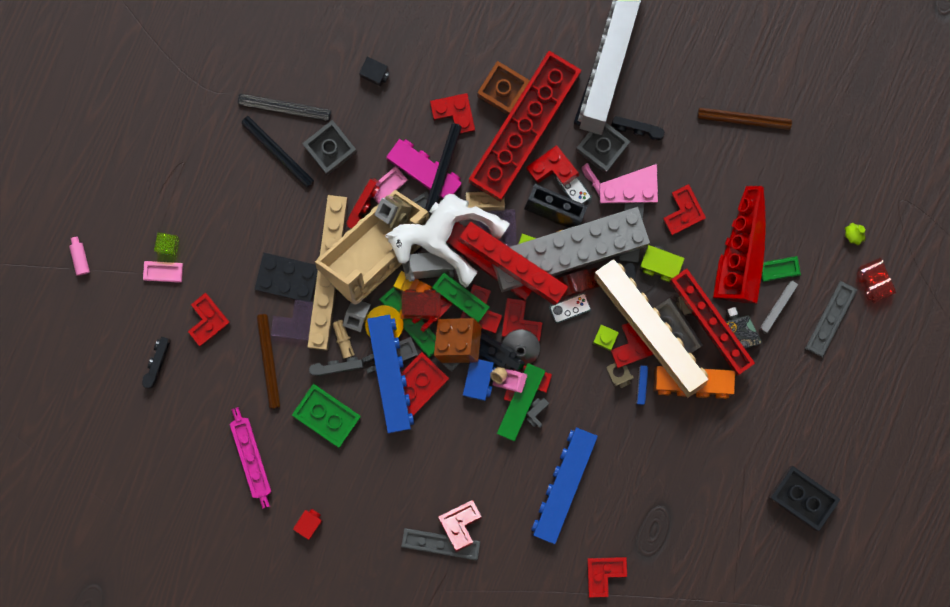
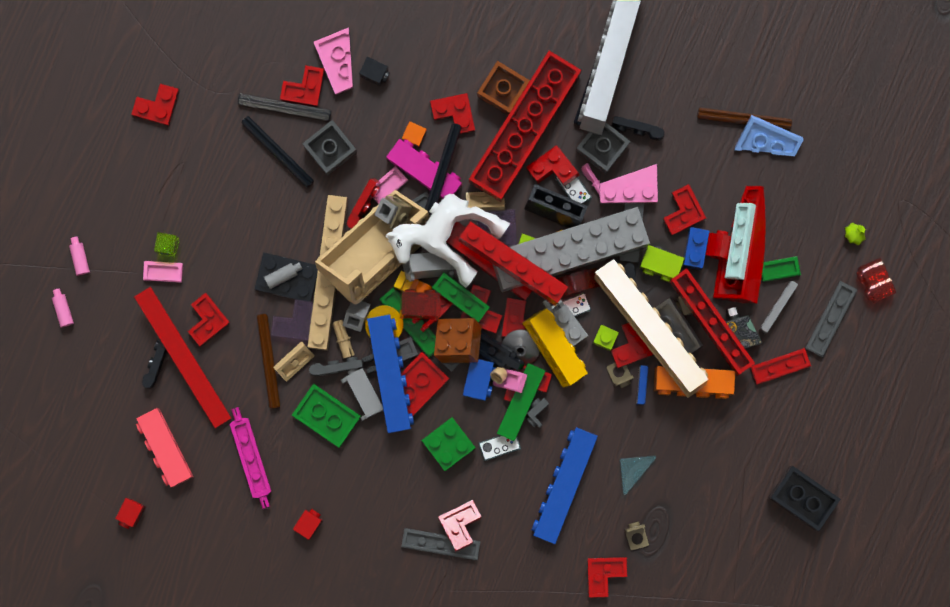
(62, 309): none -> bright pink cylinder
(130, 513): none -> red brick
(161, 109): none -> red plate
(164, 447): none -> coral brick
(182, 357): none -> red tile
(282, 275): none -> light grey cylinder
(293, 361): none -> tan plate
(307, 92): none -> red plate
(336, 59): none -> bright pink wing
(364, 392): none -> light grey brick
(414, 133): none -> orange tile
(448, 444): none -> green brick
(498, 446): none -> white tile
(555, 347): none -> yellow brick
(566, 320): none -> light grey hinge
(633, 469): none -> clear light blue tile
(636, 528): none -> dark tan bracket
(695, 248): none -> blue brick
(718, 245): none -> red brick
(740, 241): none -> light aqua tile
(766, 137): none -> light blue wing
(780, 366): none -> red tile

